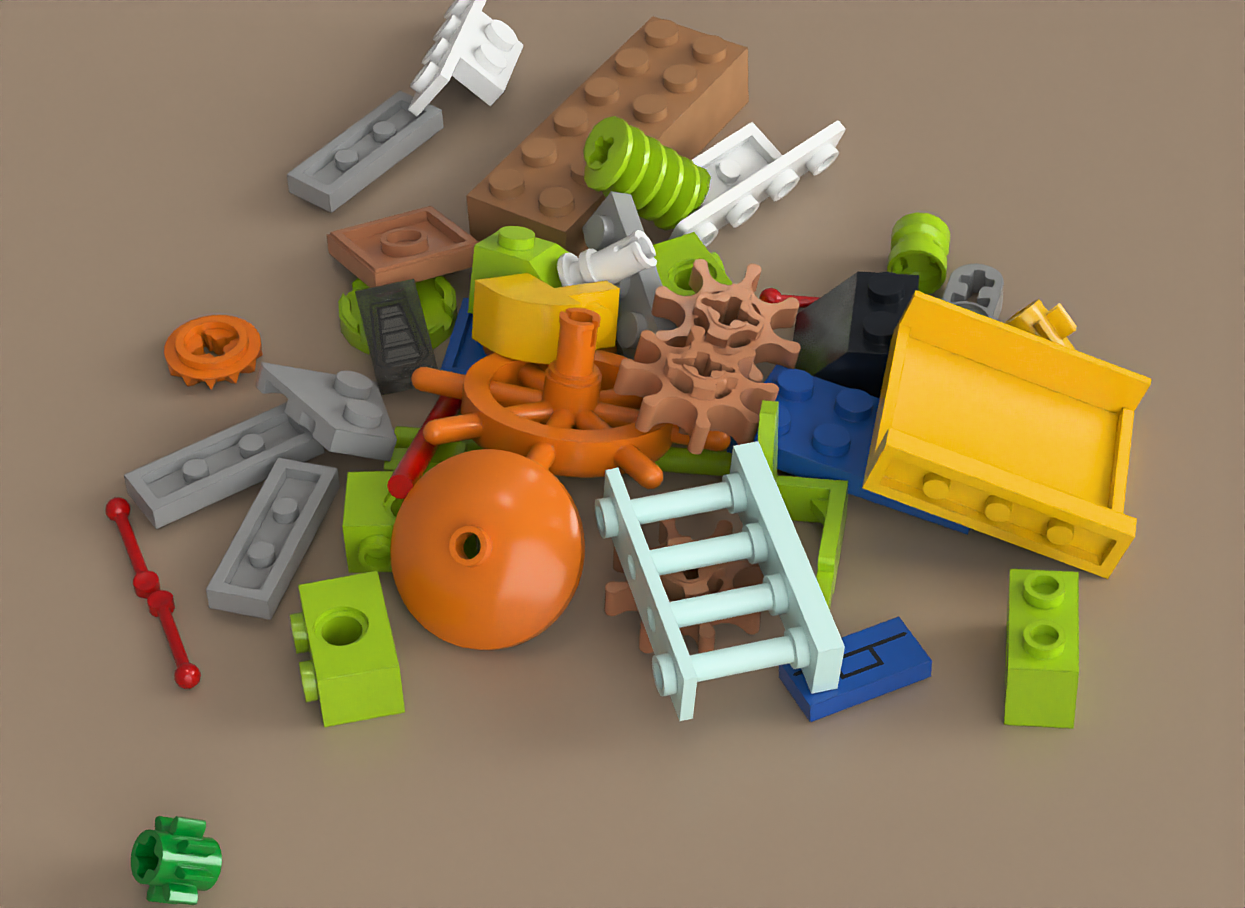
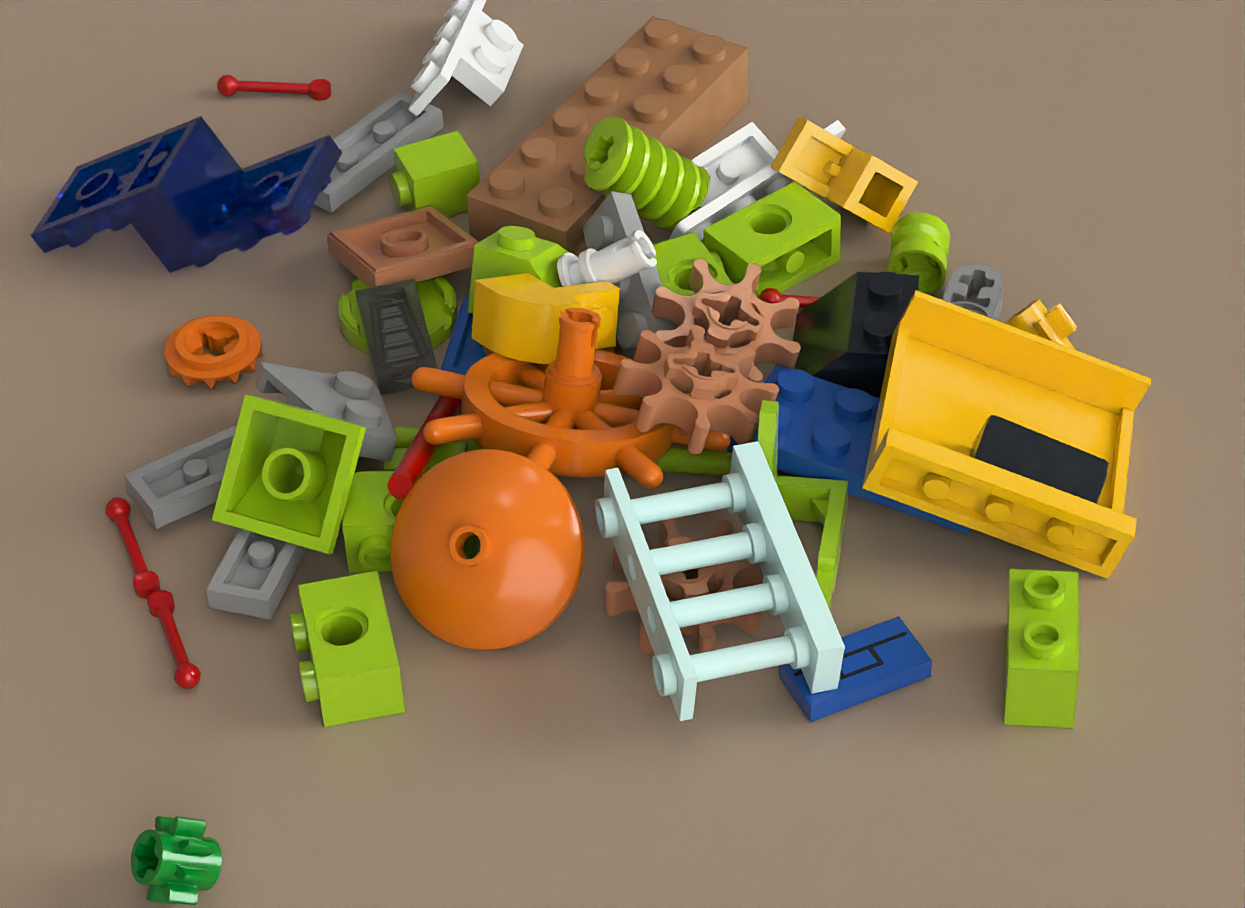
(188, 195): none -> clear blue bracket
(289, 473): none -> lime slope
(317, 89): none -> red hinge
(435, 174): none -> lime brick
(783, 233): none -> lime brick
(844, 174): none -> yellow brick
(1040, 458): none -> black slope

